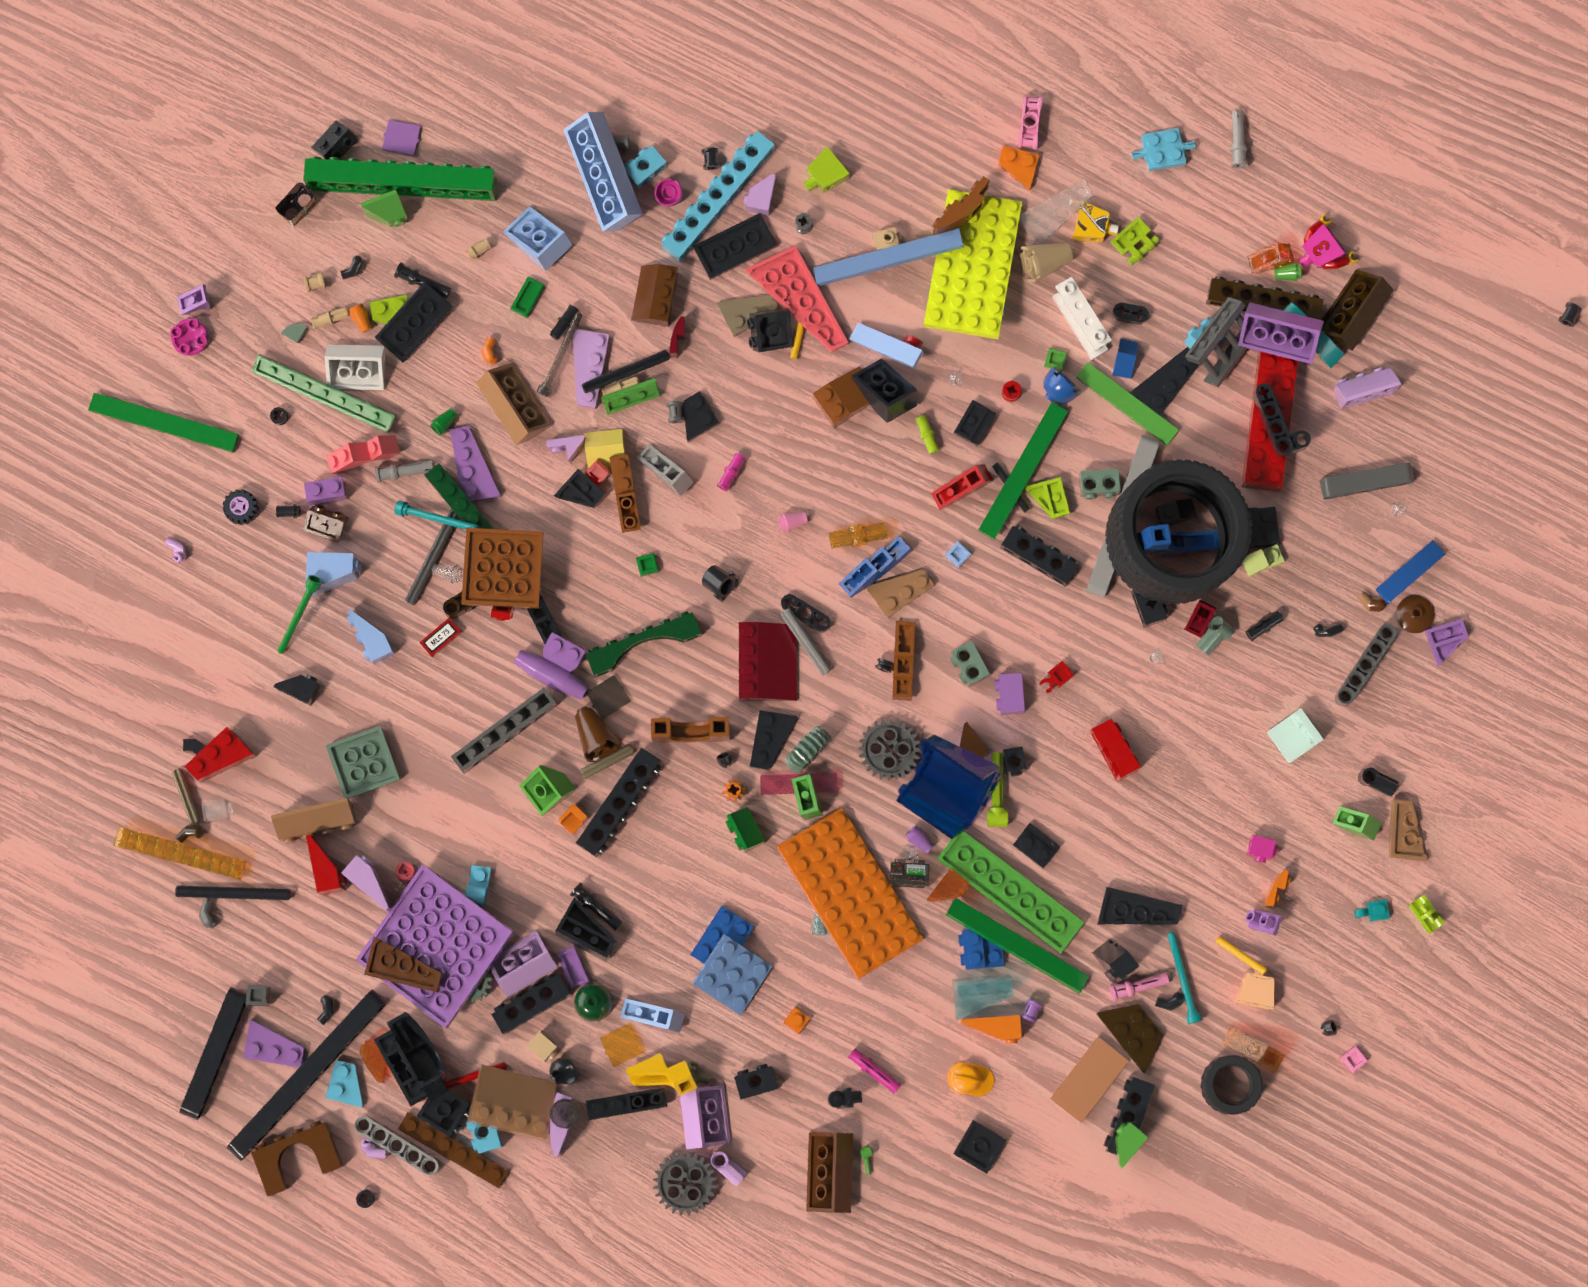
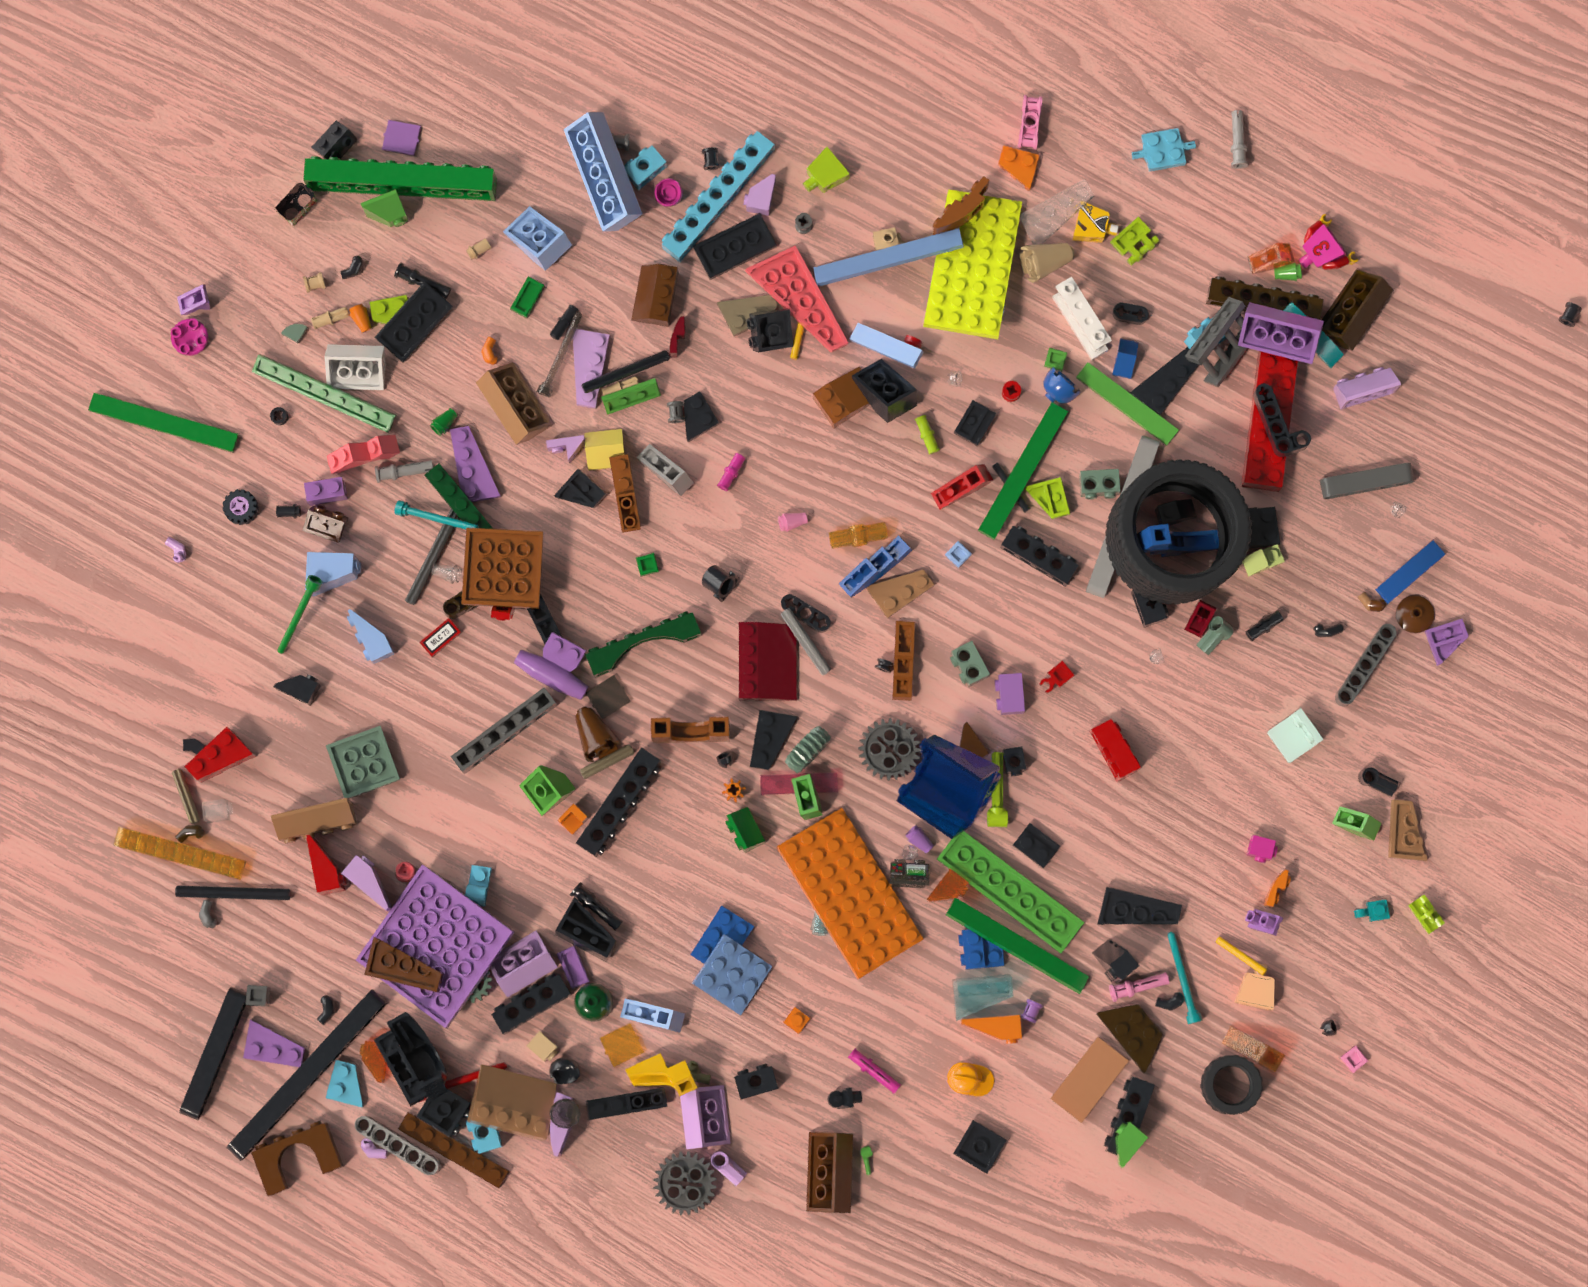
(362, 1204): black bush -> none
(598, 472): tile -> none

